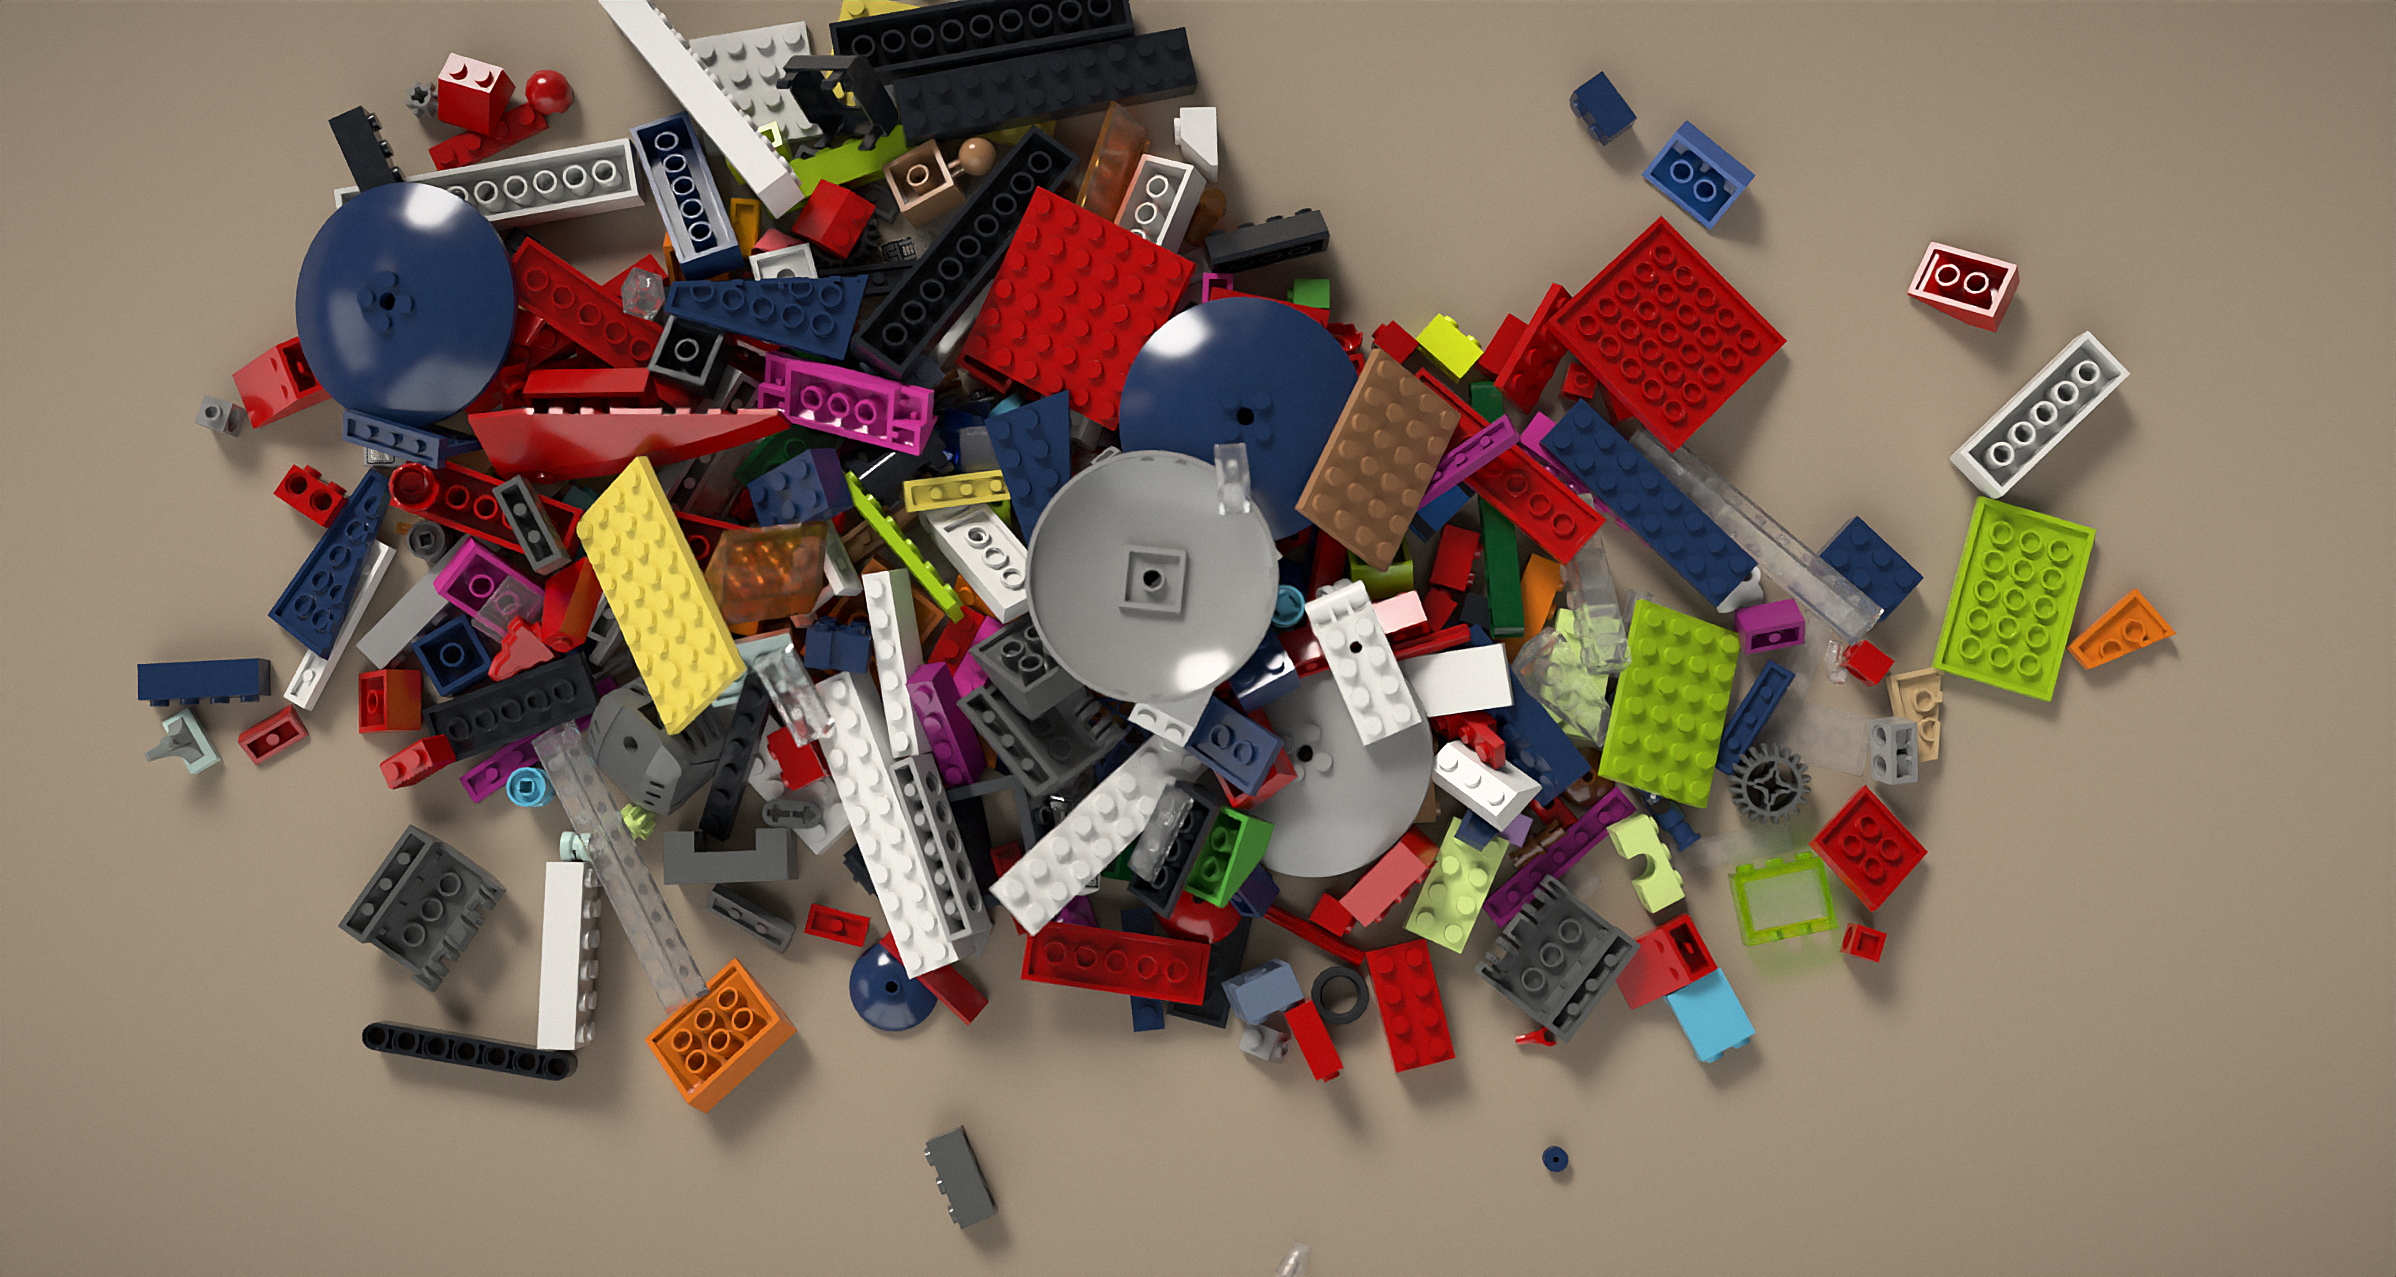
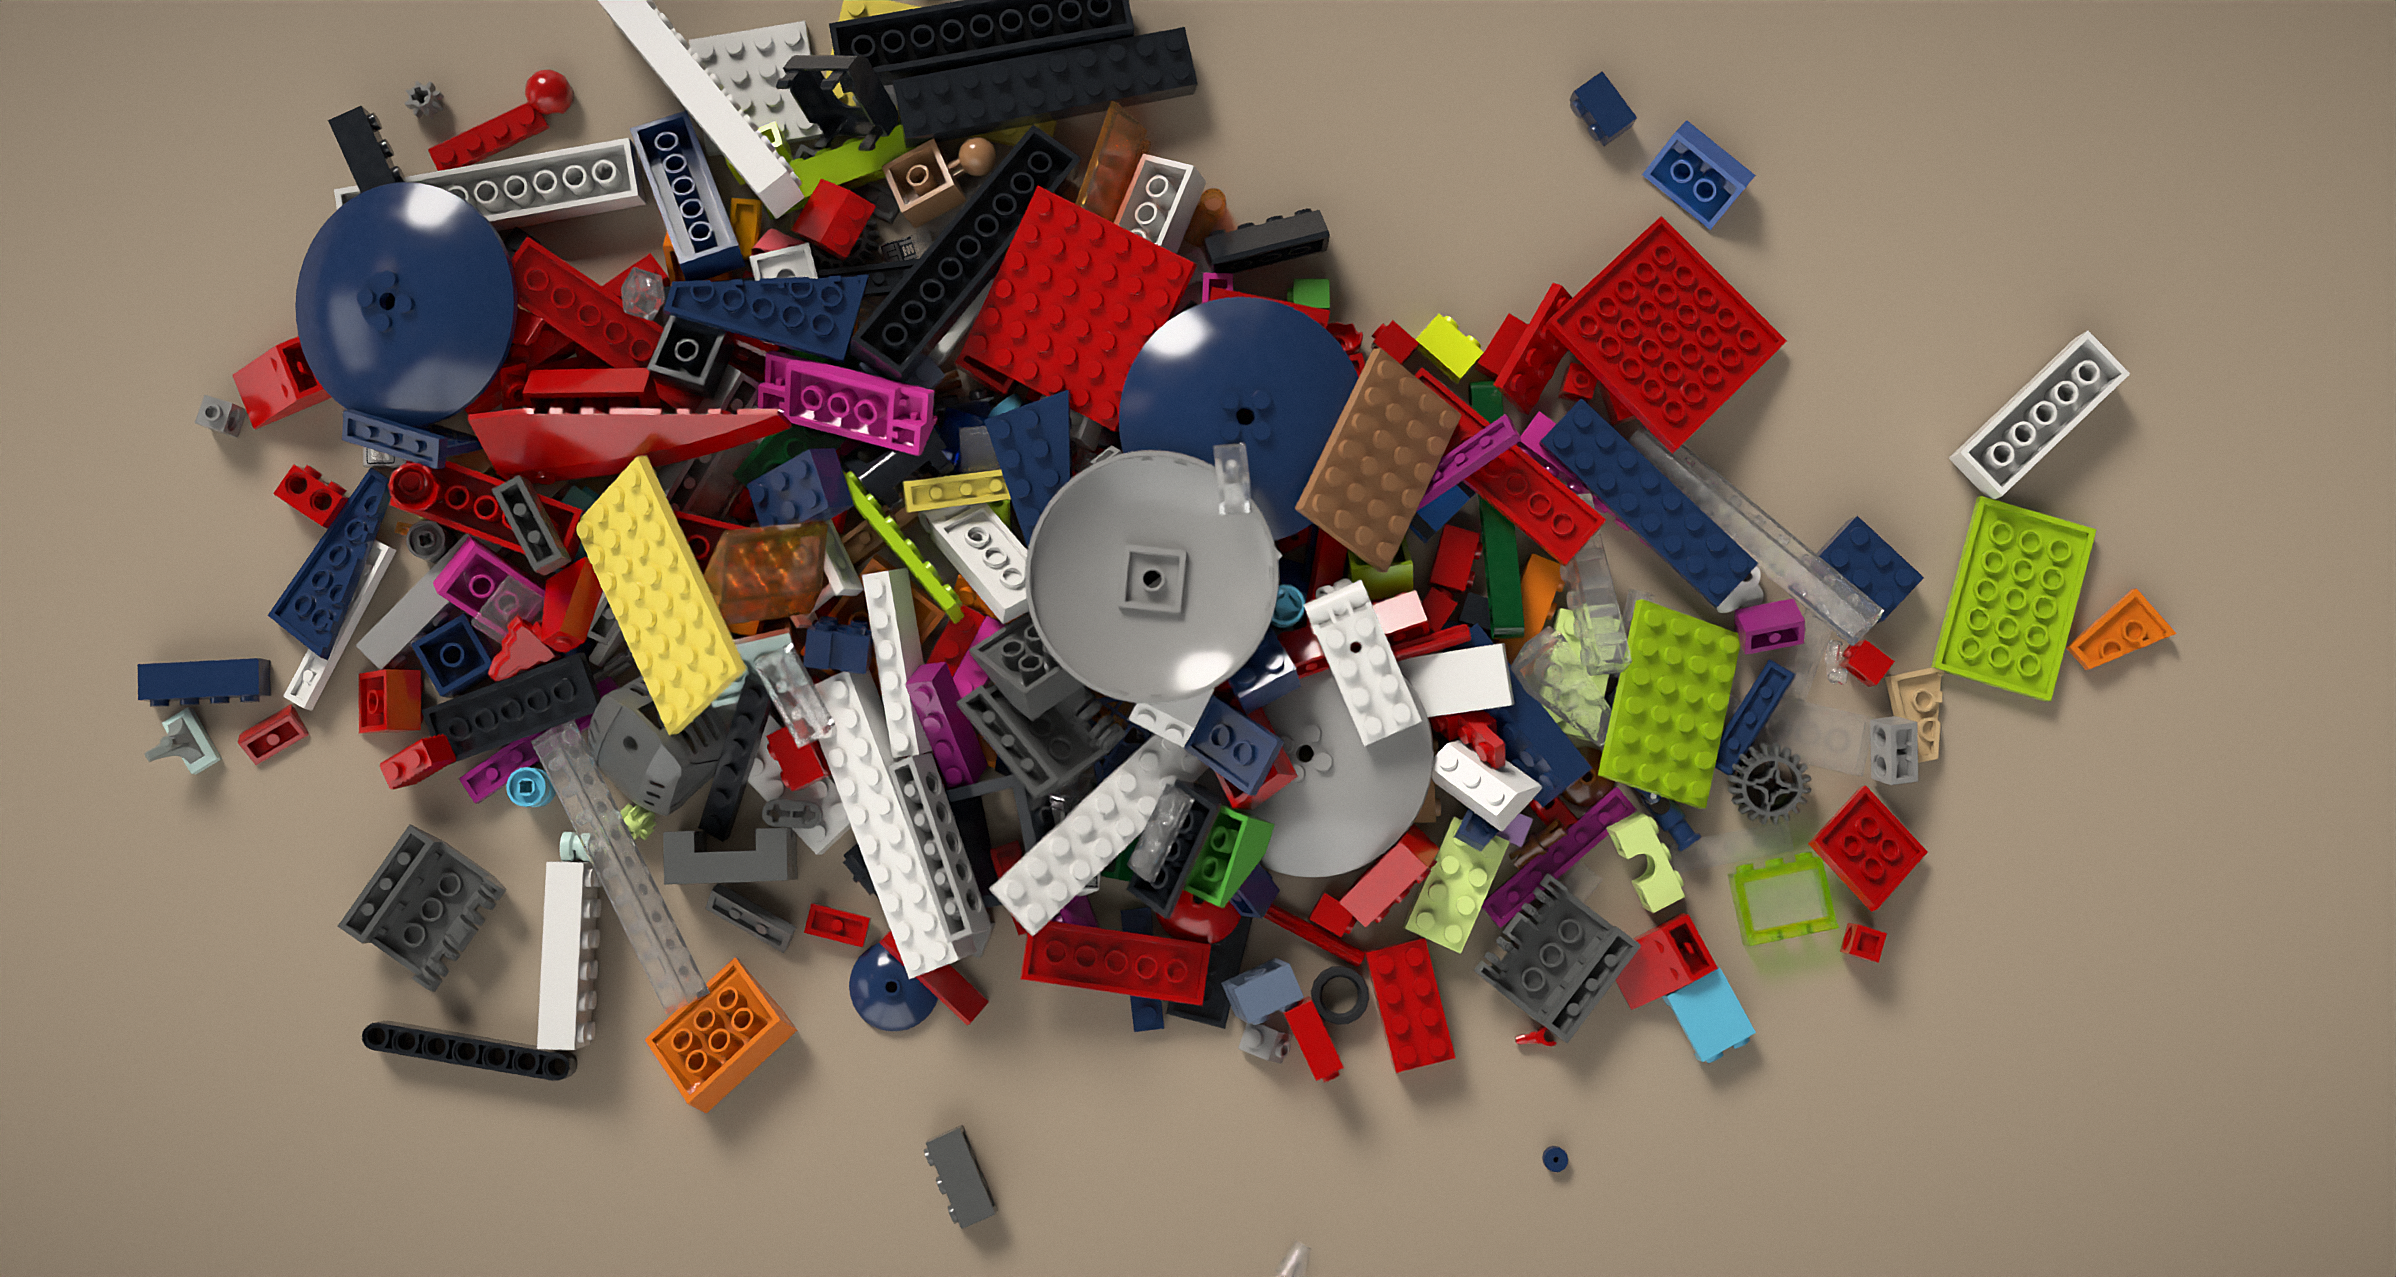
(472, 94): red slope -> none
(1198, 139): white slope -> none
(1965, 285): red slope -> none

